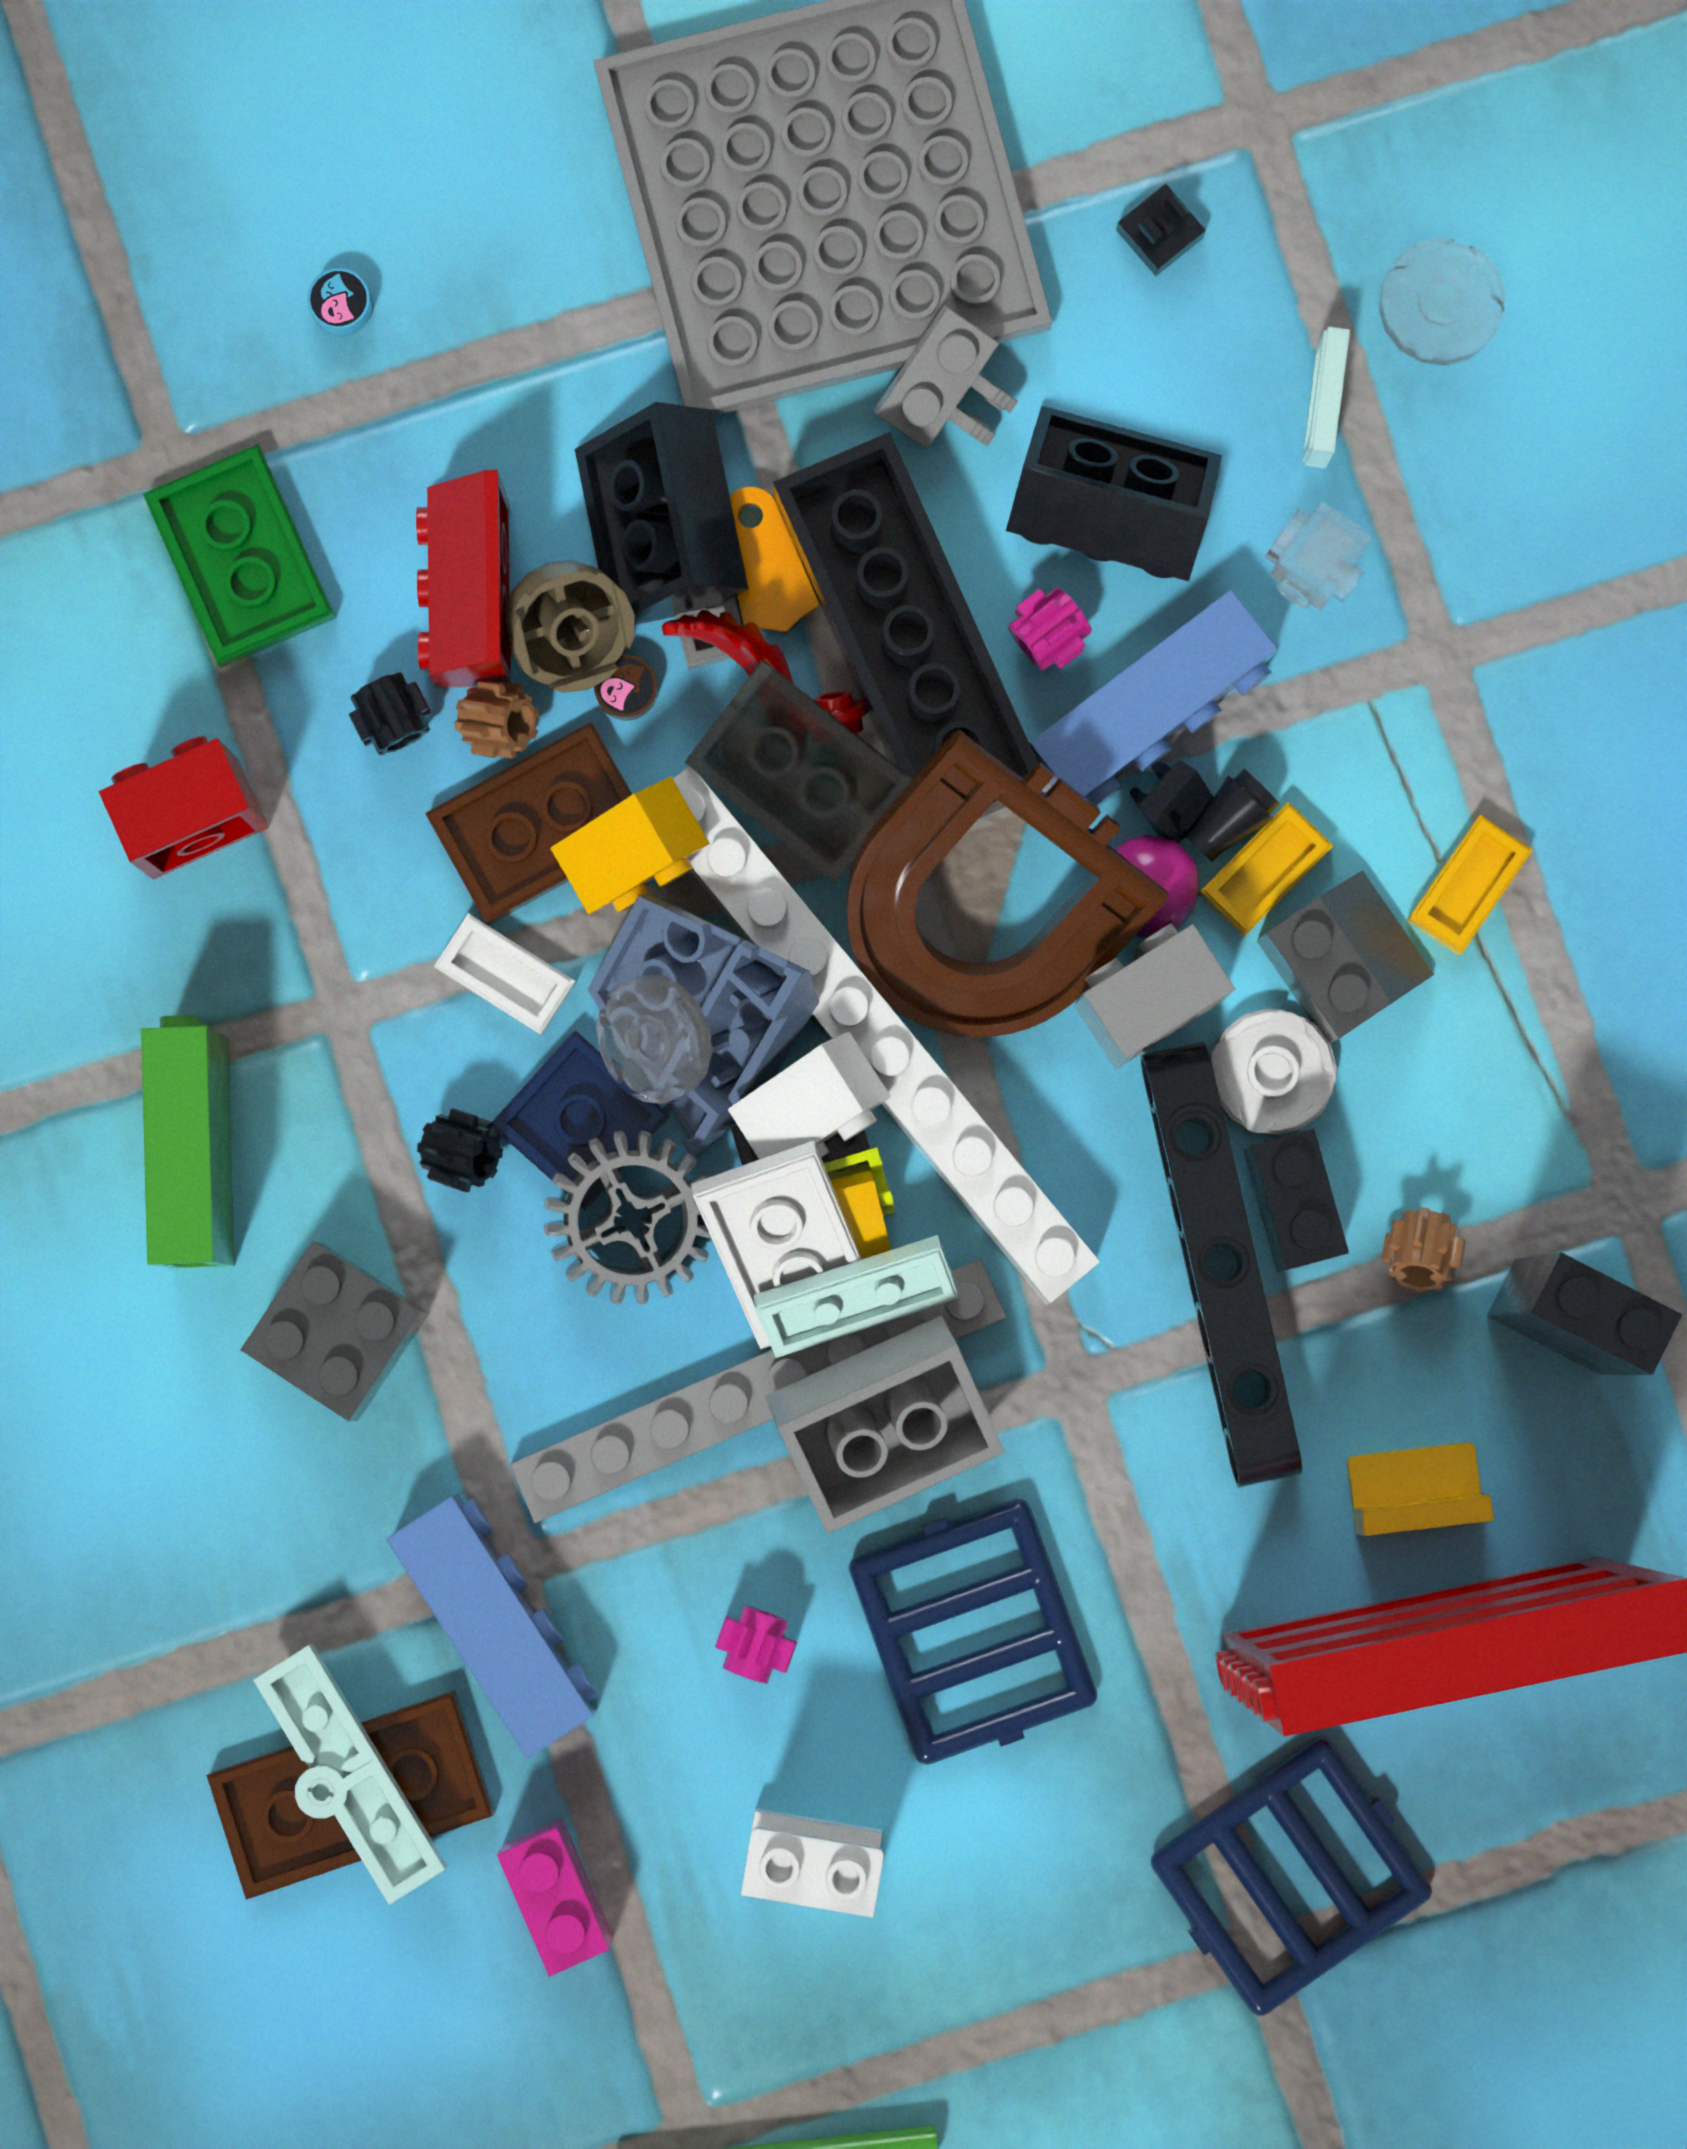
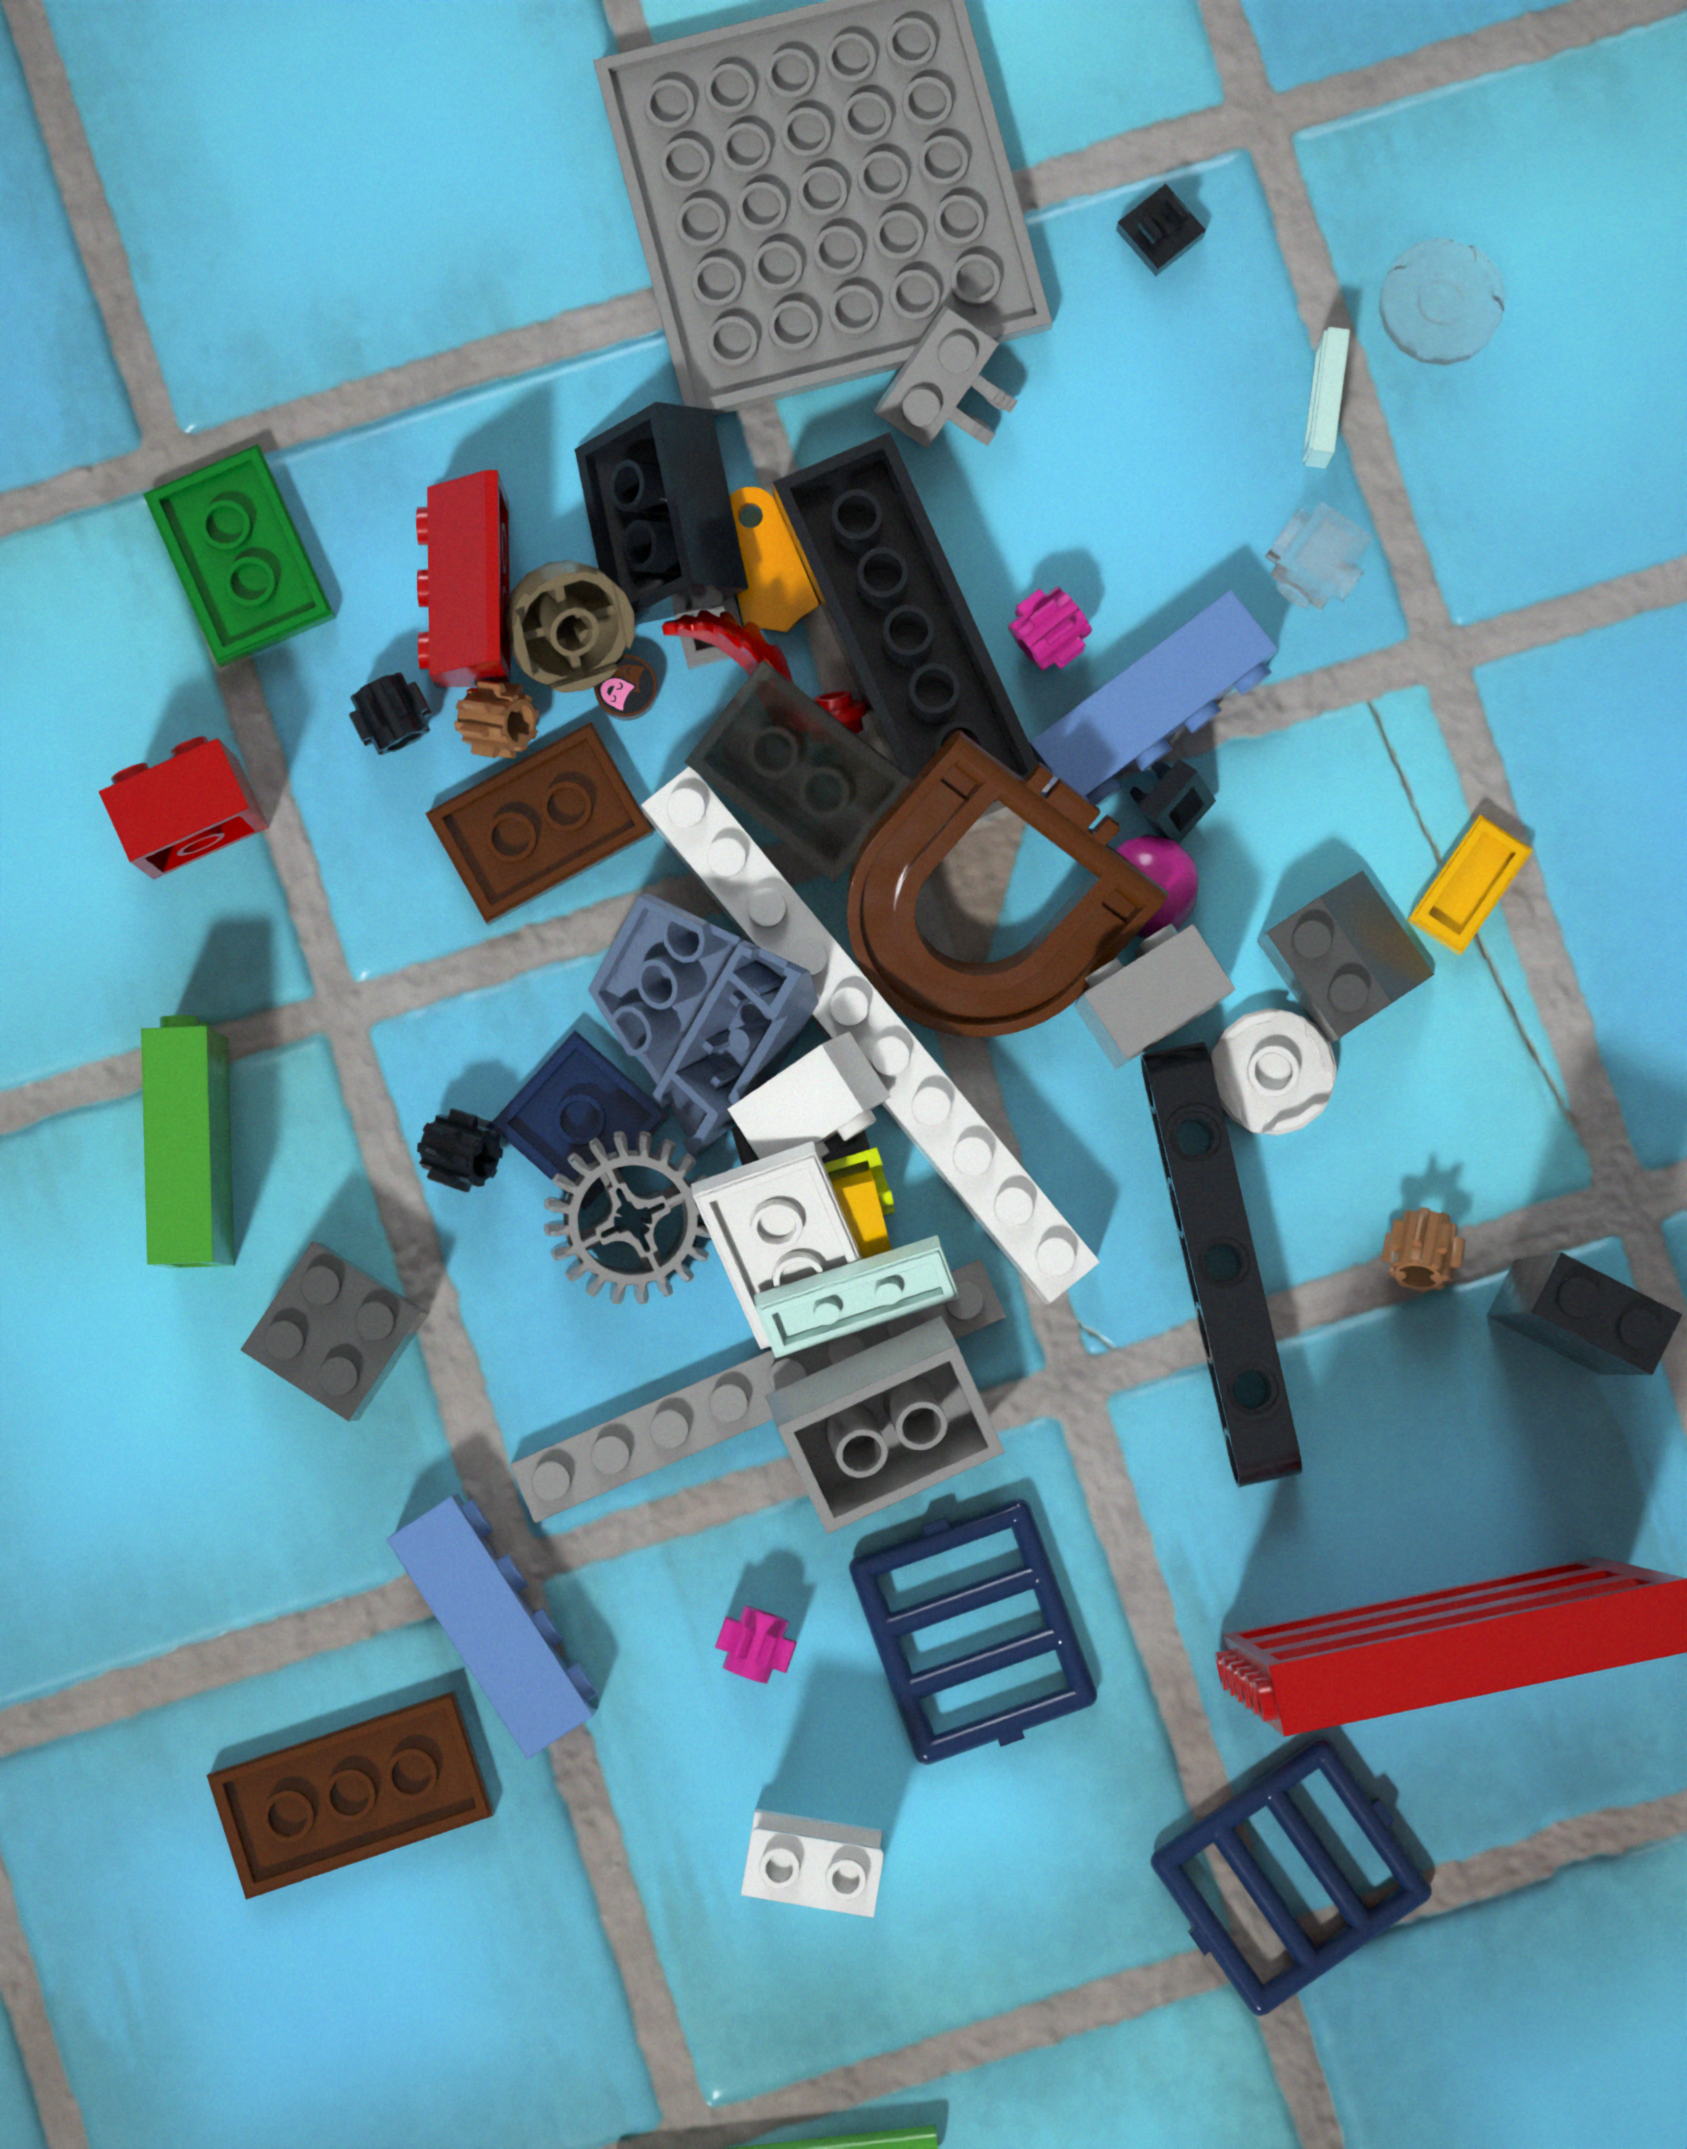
(339, 301): tile -> none
(348, 1775): light aqua hinge -> none
(505, 974): white tile -> none
(555, 1897): dark pink brick -> none
(630, 846): yellow brick -> none
(654, 1038): clear tile -> none
(1114, 494): black slope -> none
(1232, 815): black cone -> none
(1265, 869): yellow tile -> none
(1295, 1200): black brick -> none
(1417, 1489): yellow panel -> none

